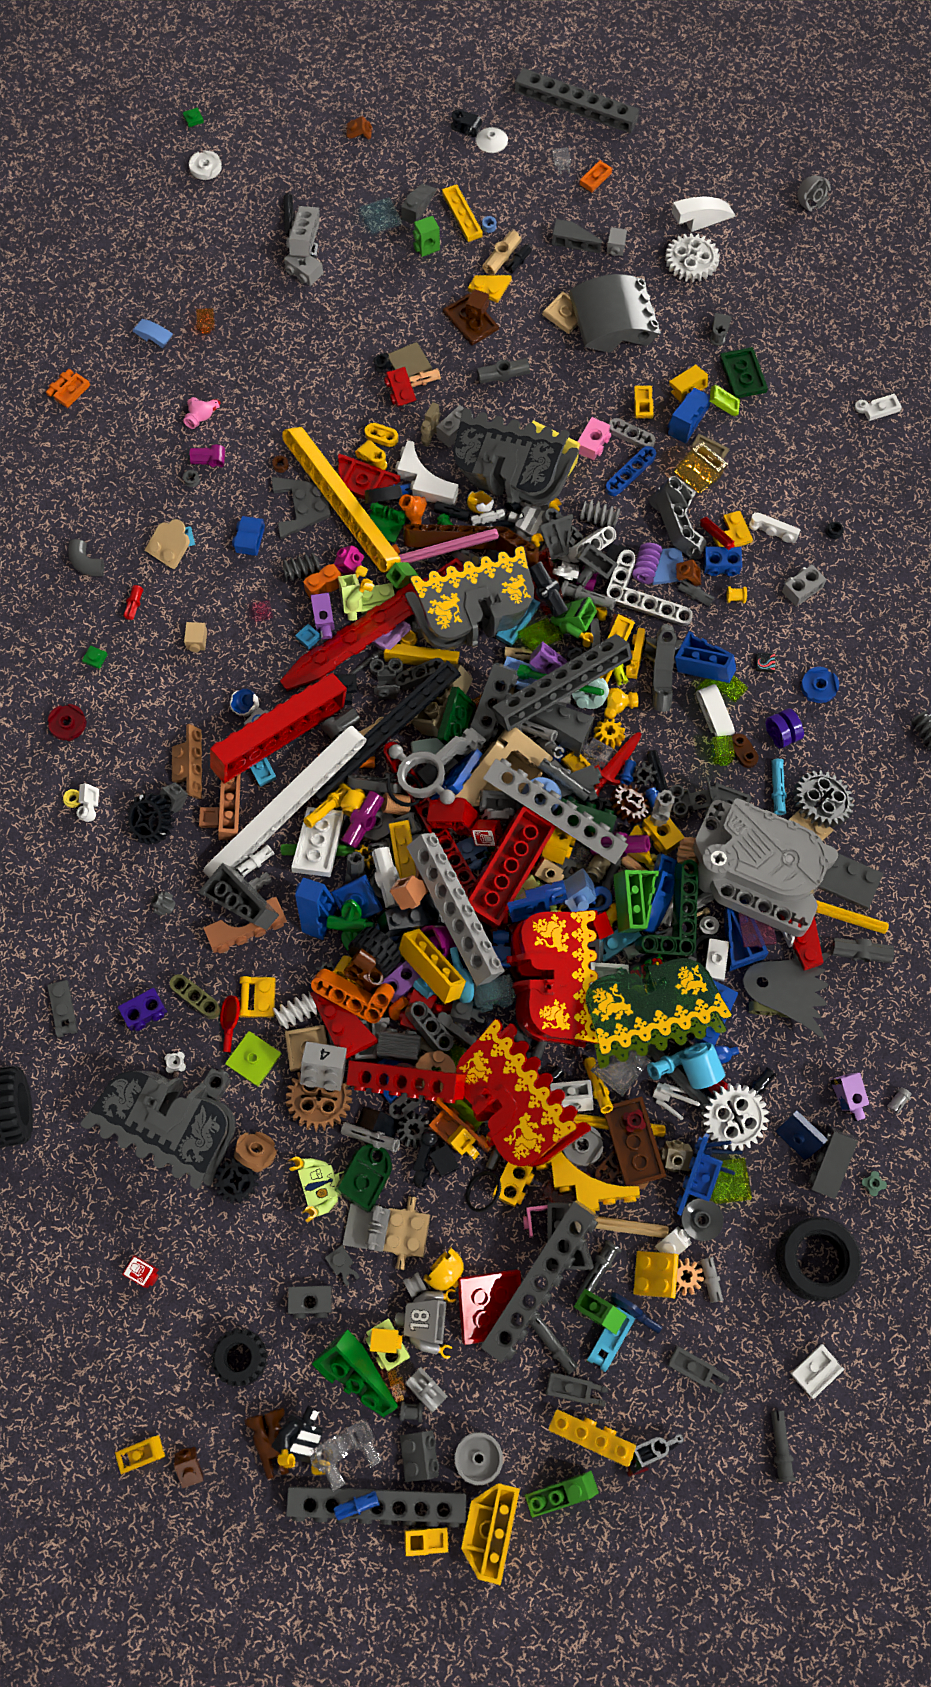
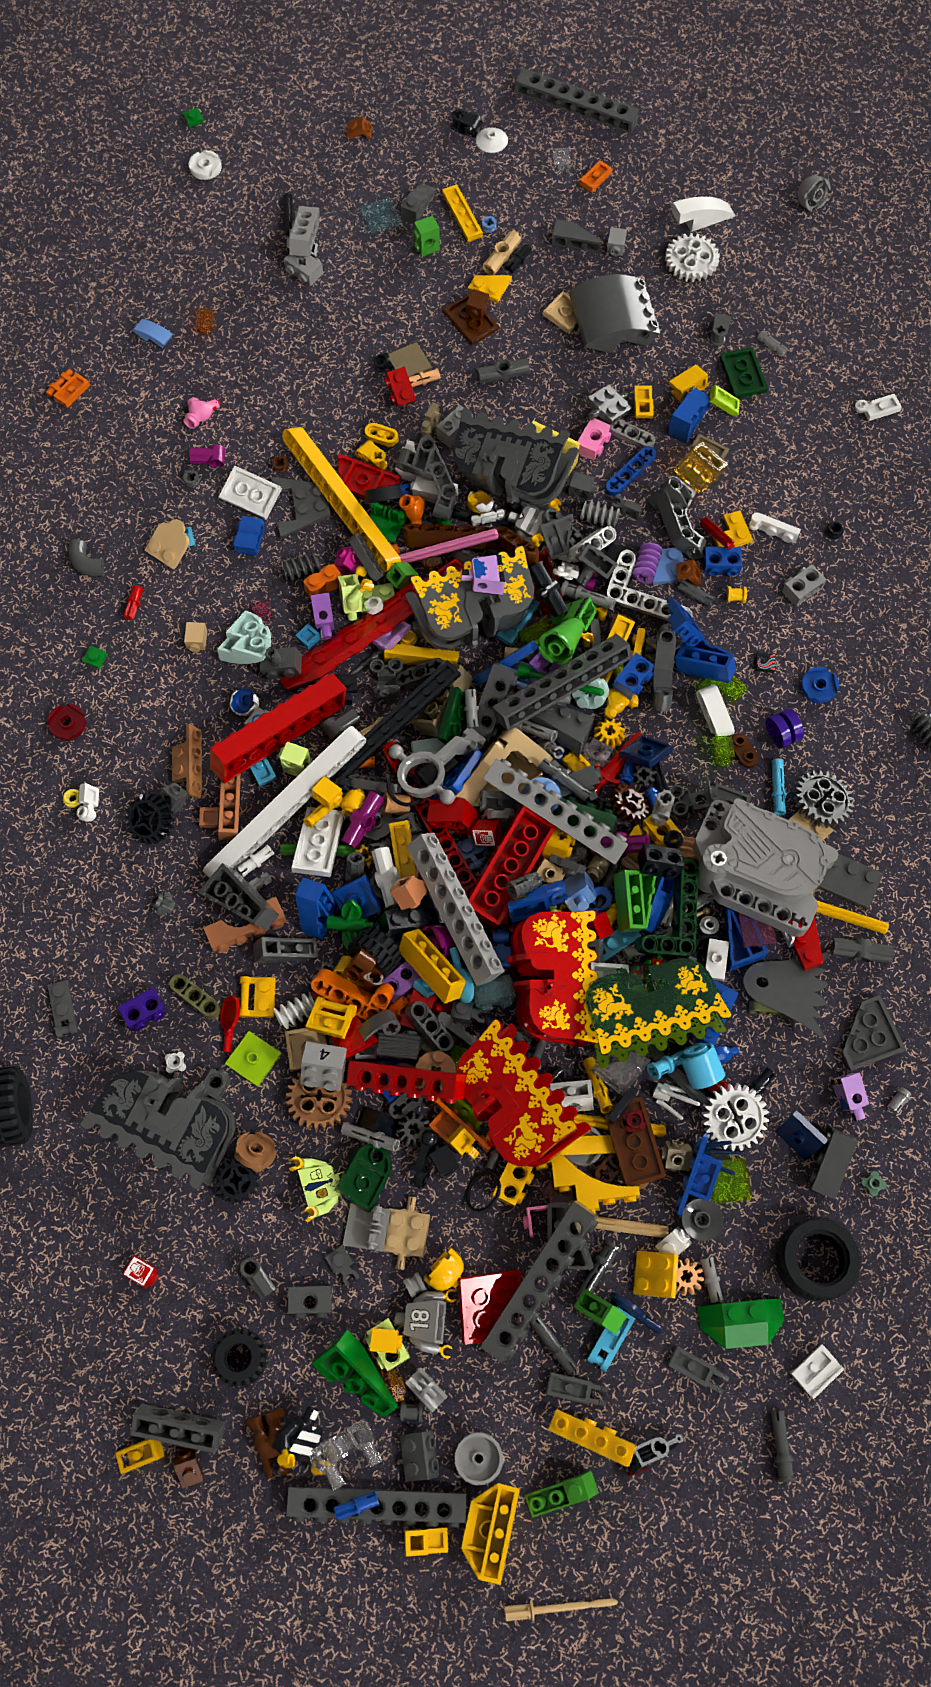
(177, 1428): none -> dark grey brick
(245, 640): none -> light aqua brick
(250, 492): none -> white plate
(259, 1279): none -> dark grey piece
(281, 662): none -> dark grey brick
(284, 949): none -> dark grey slope
(294, 758): none -> yellowish green brick
(327, 793): none -> yellow brick
(330, 1023): none -> yellow plate
(344, 783): none -> black plate
(366, 557): none -> dark grey beam
(374, 605): none -> white tile
(385, 1019): none -> dark grey panel
(424, 464): none -> dark grey connector
(432, 564): none -> clear orange plate
(471, 708): none -> light grey pin
(485, 574): none -> lavender torso
(508, 661): none -> blue beam
(523, 885): none -> dark grey hinge
(527, 1611): none -> tan piece
(561, 641): none -> bright green cone
(571, 867): none -> dark grey plate
(582, 486): none -> dark grey brick
(590, 1145): none -> yellow sticker
(609, 405): none -> plate
(622, 1105): none -> black tile
(627, 508): none -> dark grey plate
(630, 674): none -> blue brick
(645, 751): none -> dark blue plate
(660, 861): none -> black brick
(673, 834): none -> black plate
(683, 624): none -> blue plate
(742, 1322): none -> green wedge
(772, 343): none -> light grey axle
(871, 1036): none -> dark grey plate

